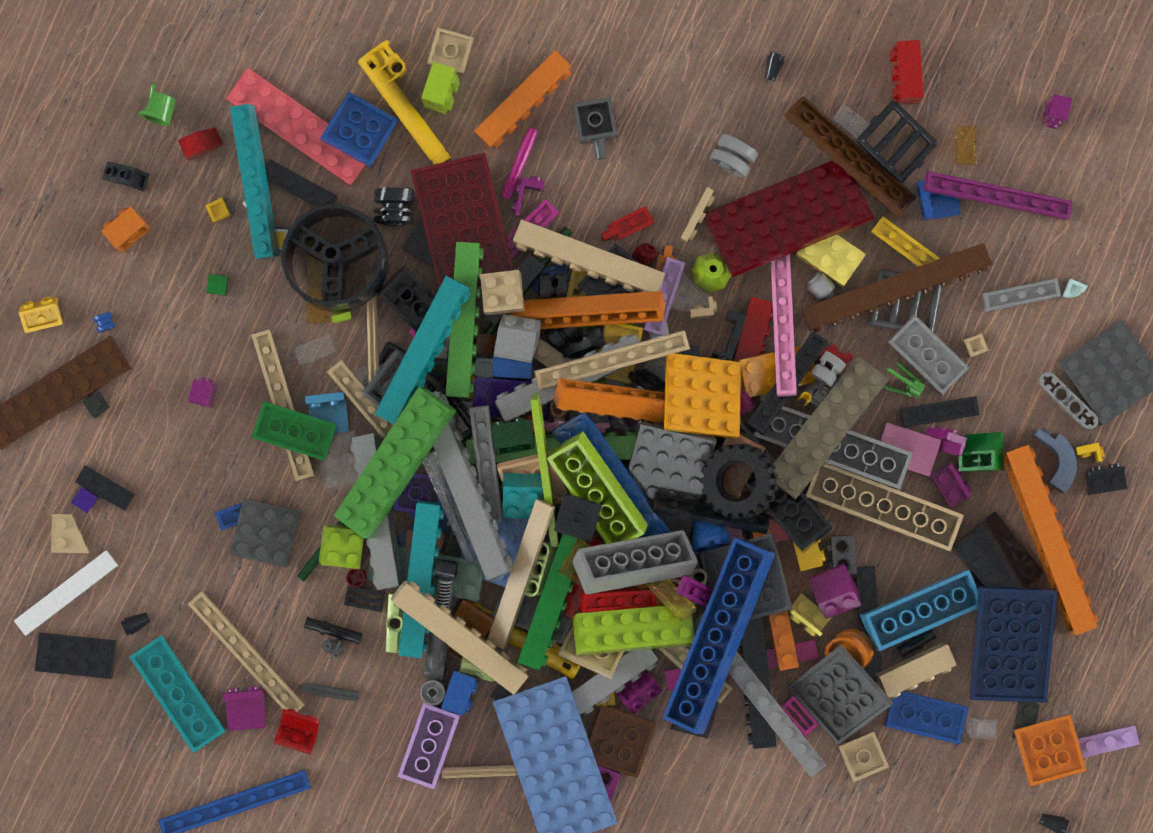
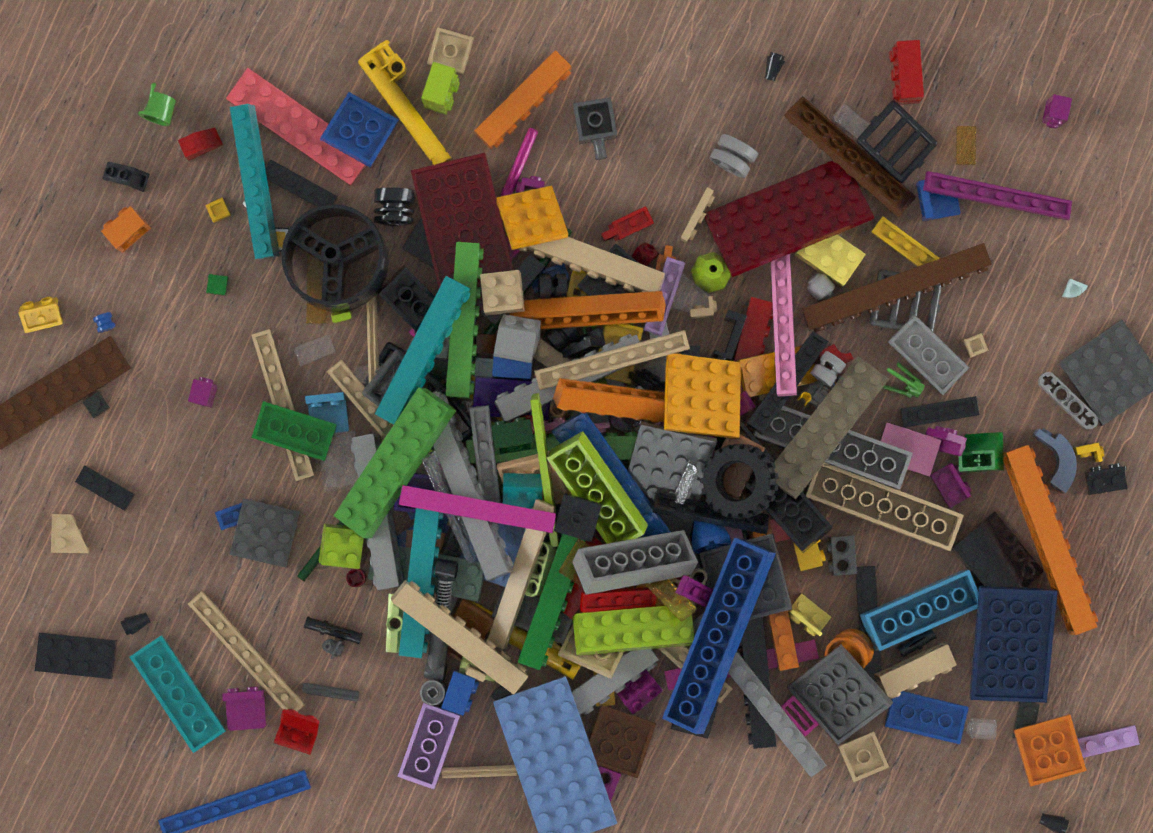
(66, 593): white tile -> none
(84, 499): dark purple tile -> none
(349, 595): black tile -> none
(475, 672): none -> tan tile
(477, 509): none -> dark pink tile
(532, 217): none -> light orange plate
(684, 489): none -> clear plate
(835, 591): magenta slope -> none
(1021, 295): light grey tile -> none

